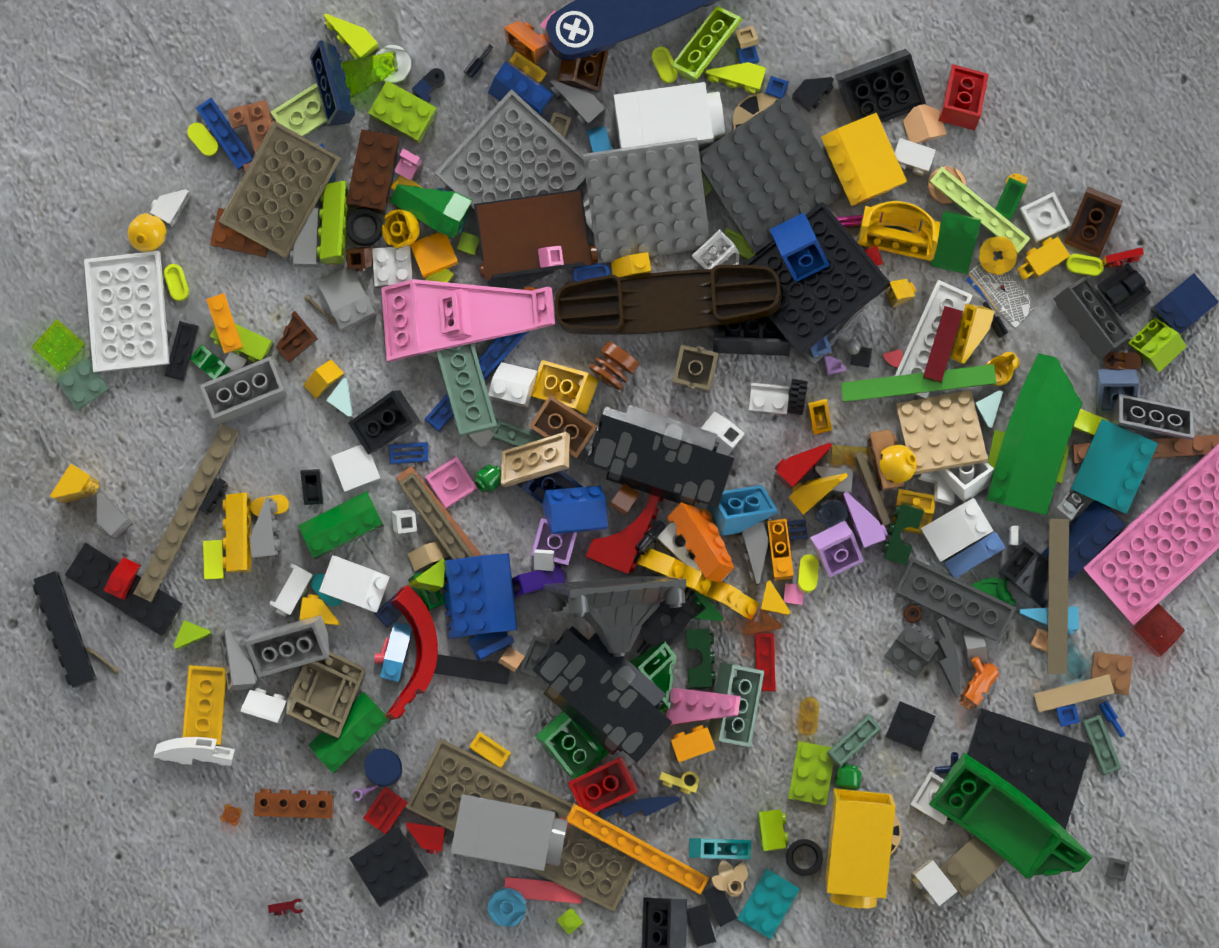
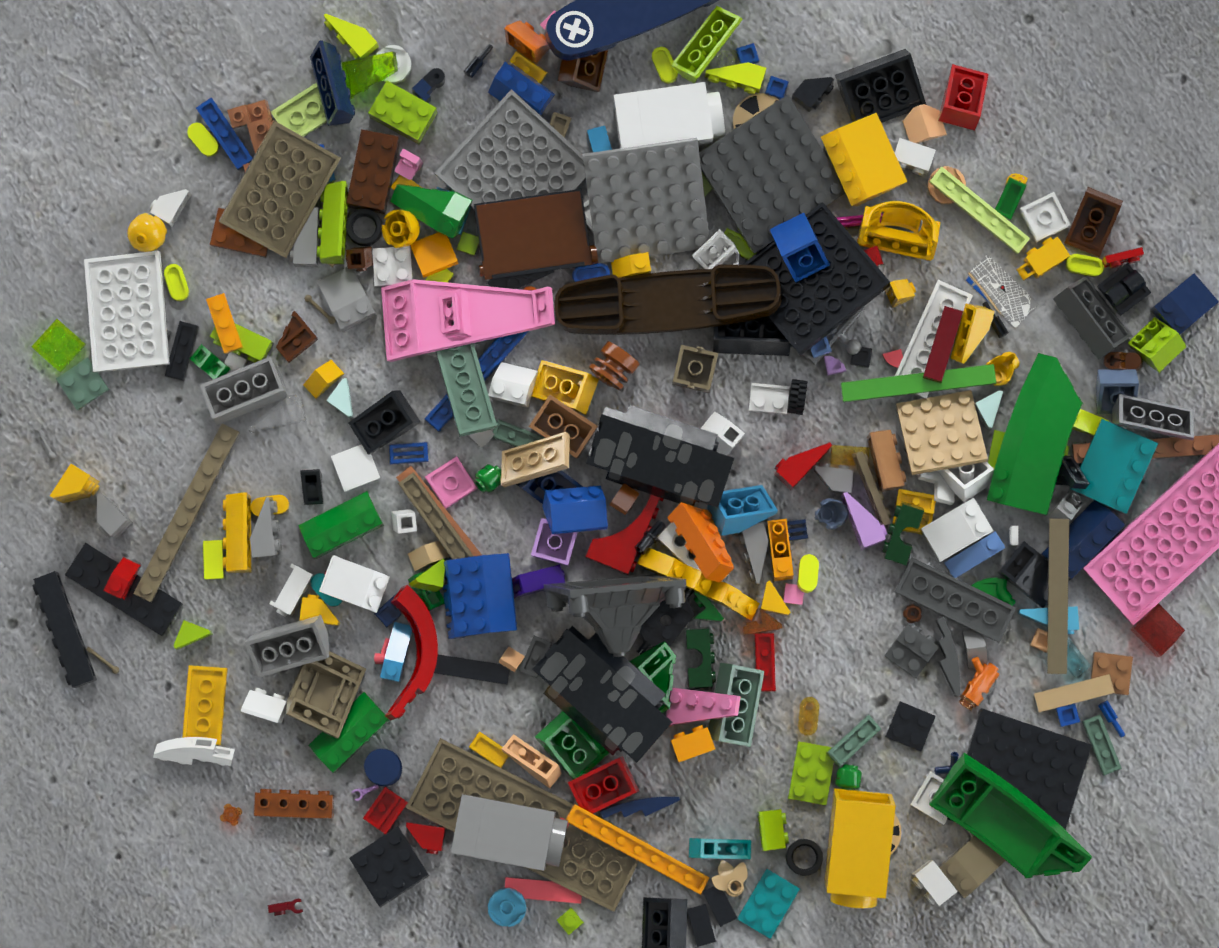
(217, 491): black plate -> none
(237, 666): light grey slope -> none
(489, 643): blue panel -> none
(532, 761): none -> light nougat slope
(544, 560): white tile -> none
(550, 256): bright pink slope -> none
(581, 102): light grey slope -> none
(669, 781): light yellow plate -> none
(746, 37): tan tile -> none
(813, 491): yellow slope -> none
(819, 416): yellow slope -> none
(837, 549): lavender brick -> none
(898, 463): yellow cylinder -> none
(956, 242): green slope -> none
(998, 244): yellow plate -> none
(1071, 474): none -> black slope
(1117, 869): dark grey tile -> none

